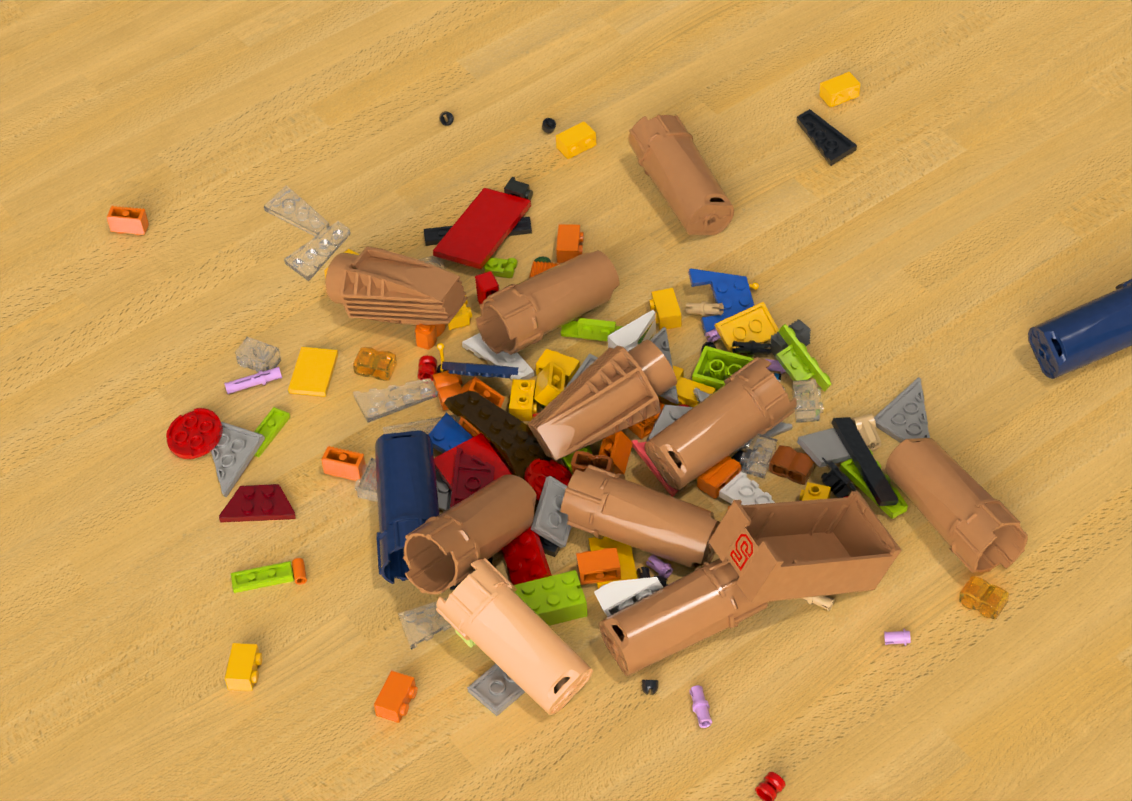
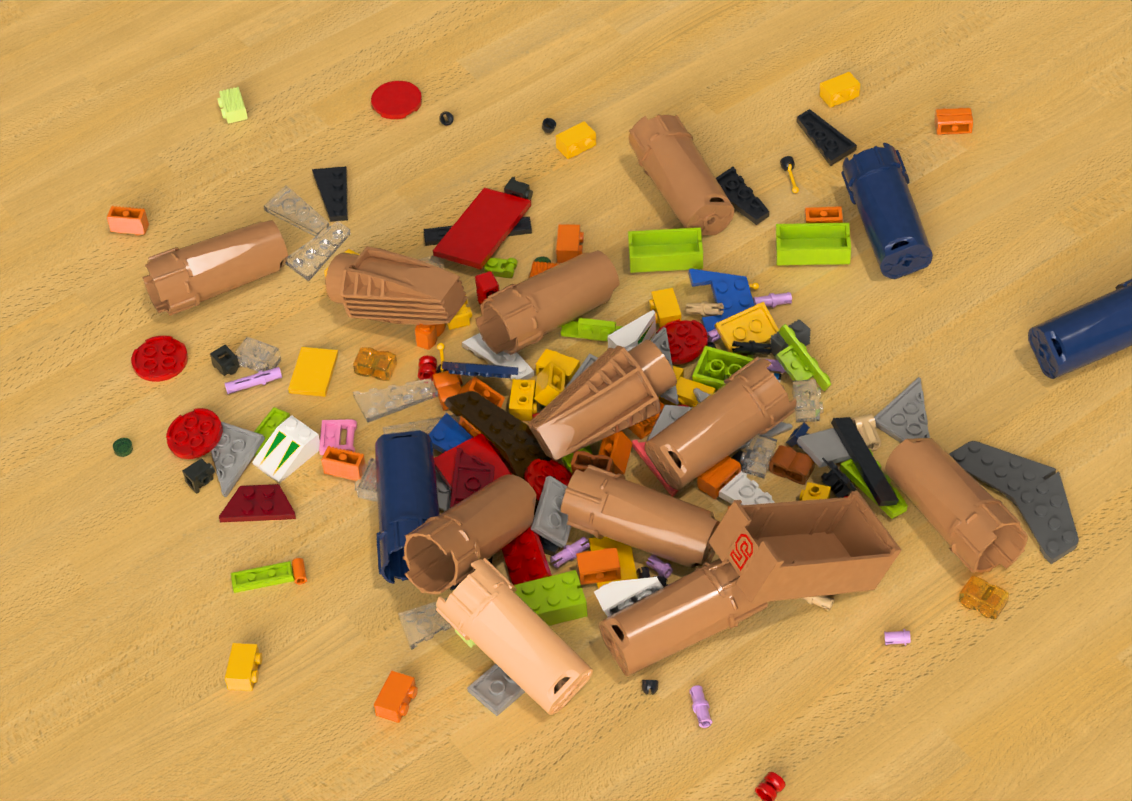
(122, 447): none -> clear green tile
(159, 358): none -> red tile
(198, 474): none -> pearl dark grey brick
(213, 266): none -> medium nougat piece
(227, 364): none -> pearl dark grey brick
(232, 104): none -> yellowish green brick
(287, 449): none -> white slope
(331, 434): none -> bright pink plate
(333, 191): none -> black wing
(396, 99): none -> red tile
(569, 552): none -> lavender pin
(665, 250): none -> lime piece
(685, 340): none -> red tile
(742, 196): none -> black wing
(774, 299): none -> lavender pin
(789, 167): none -> hinge
(799, 431): none -> dark blue tile
(813, 244): none -> lime piece
(823, 215): none -> orange brick
(892, 223): none -> dark blue piece
(953, 121): none -> orange brick
(1029, 486): none -> dark grey wing

